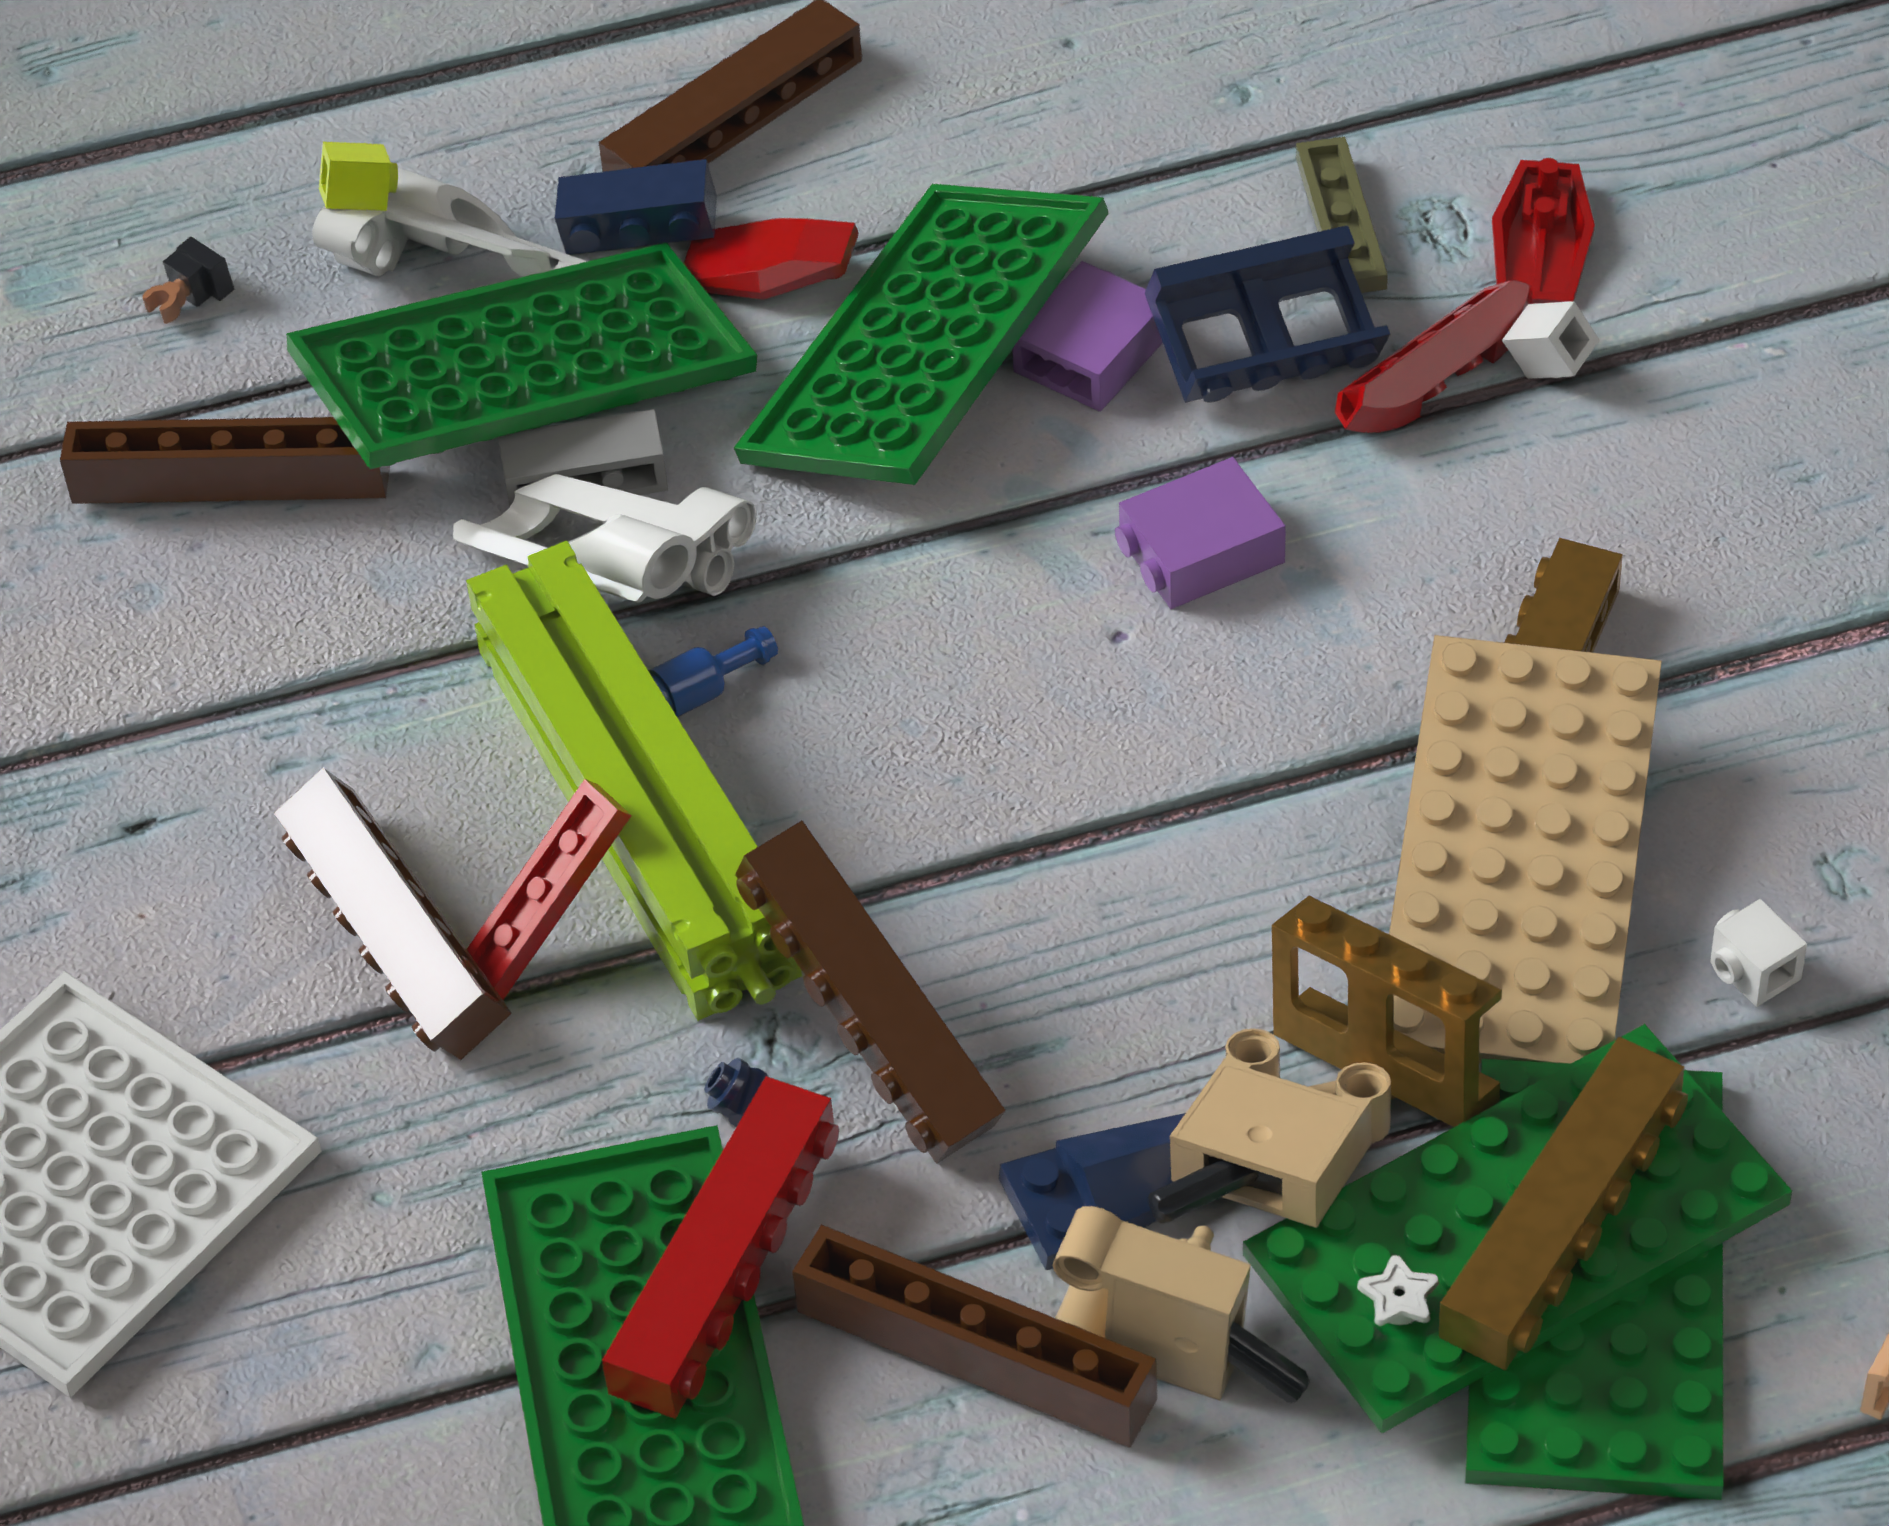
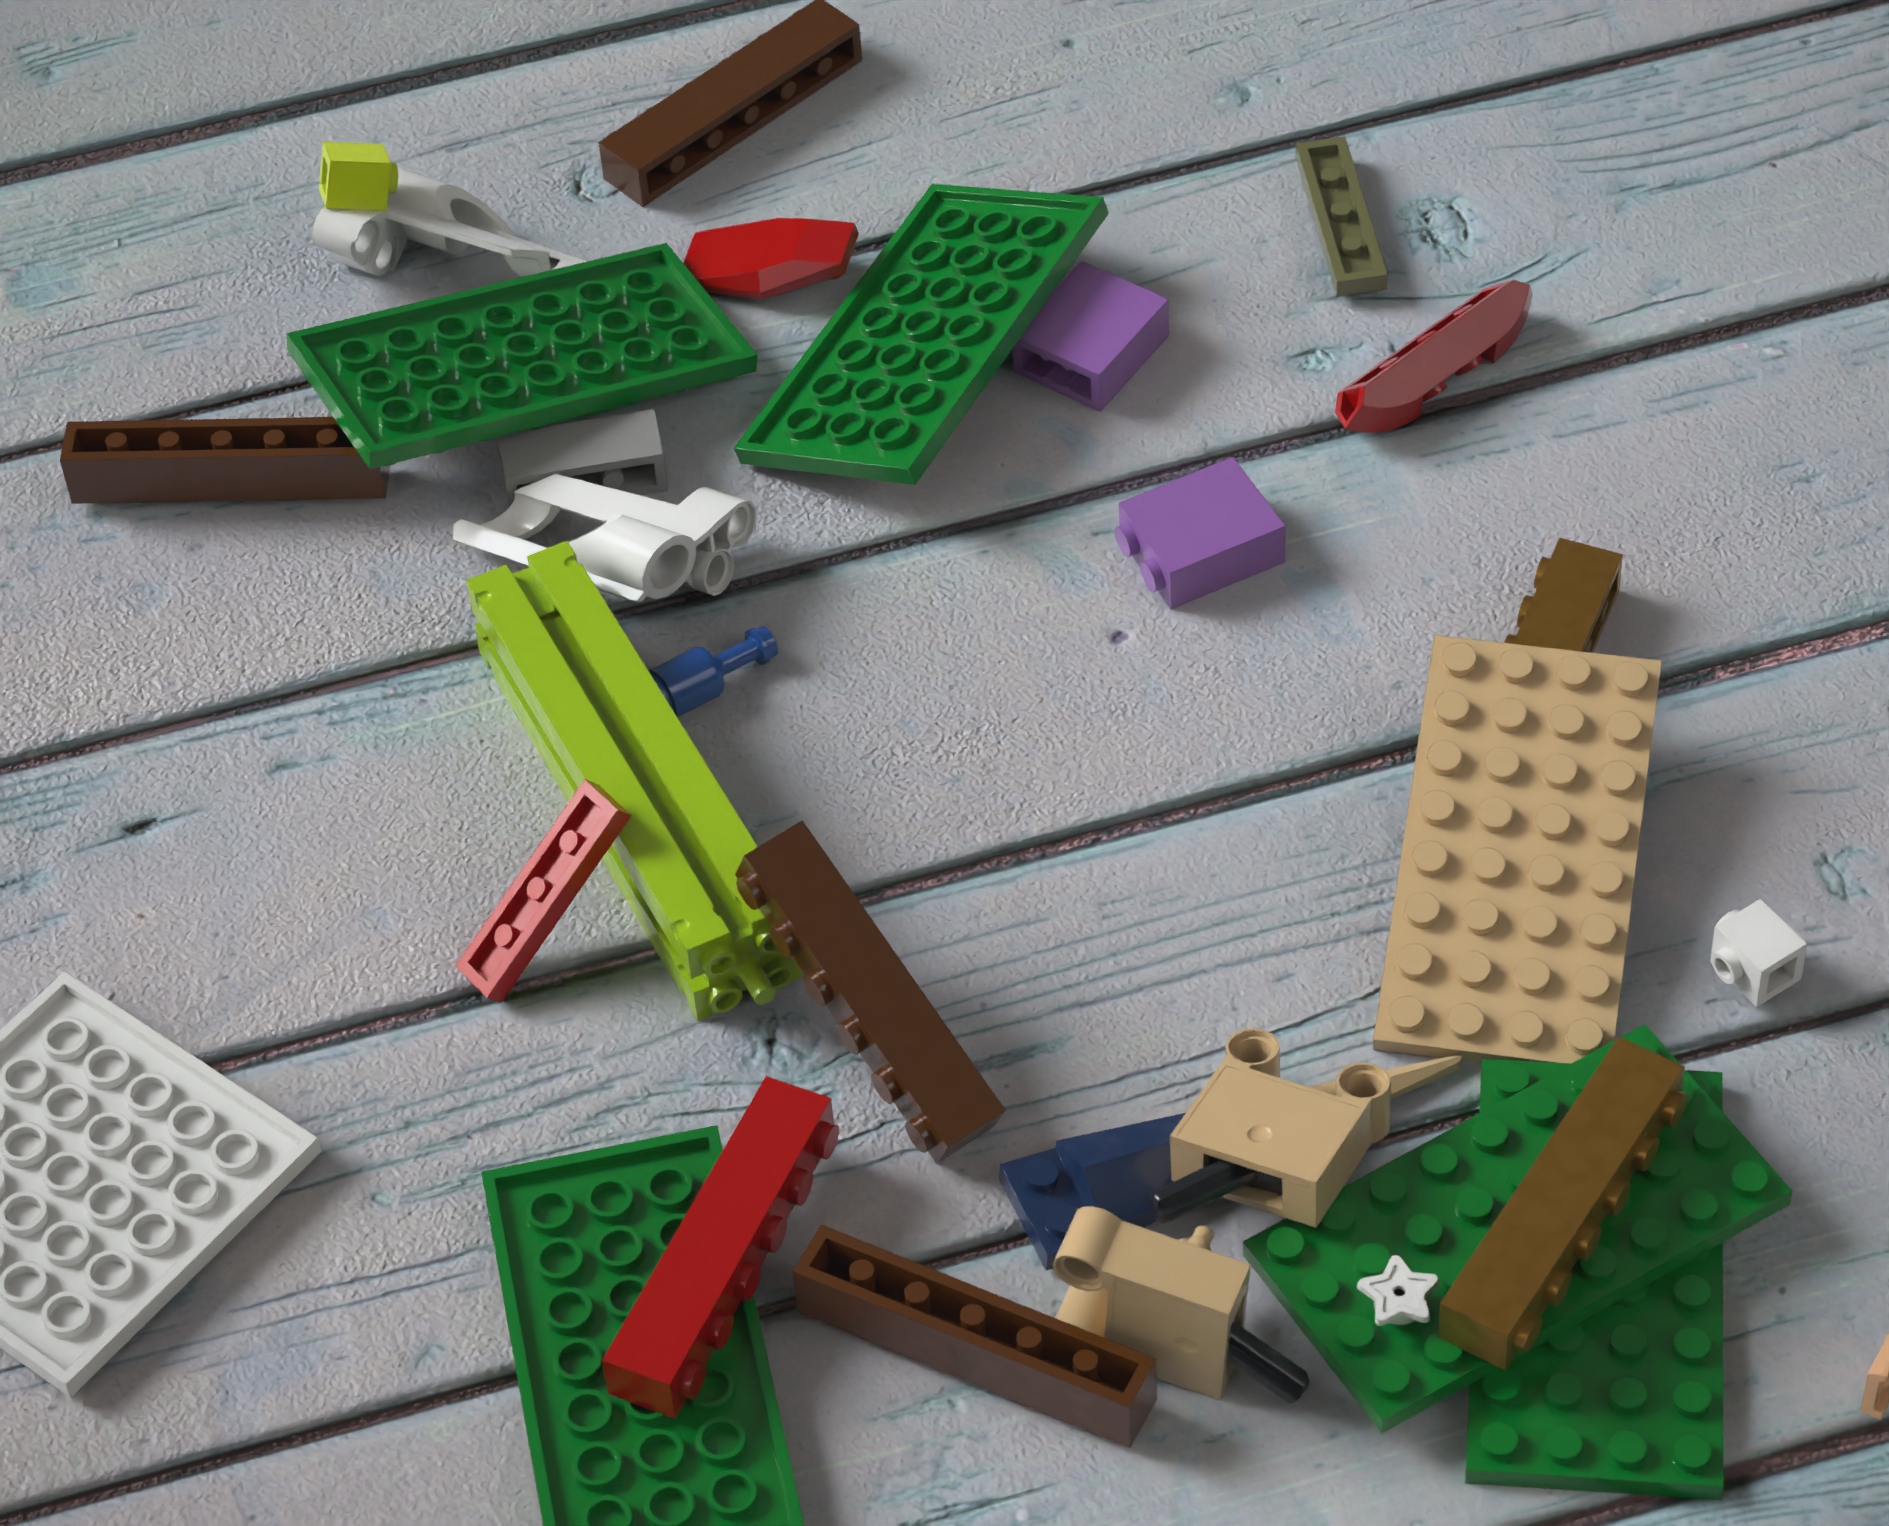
(193, 276): black piece -> none
(391, 915): brick -> none
(636, 207): dark blue brick -> none
(733, 1088): dark blue plate -> none
(1251, 287): dark blue window -> none
(1364, 1031): pearl gold window -> none
(1543, 229): red piece -> none
(1551, 340): white brick -> none

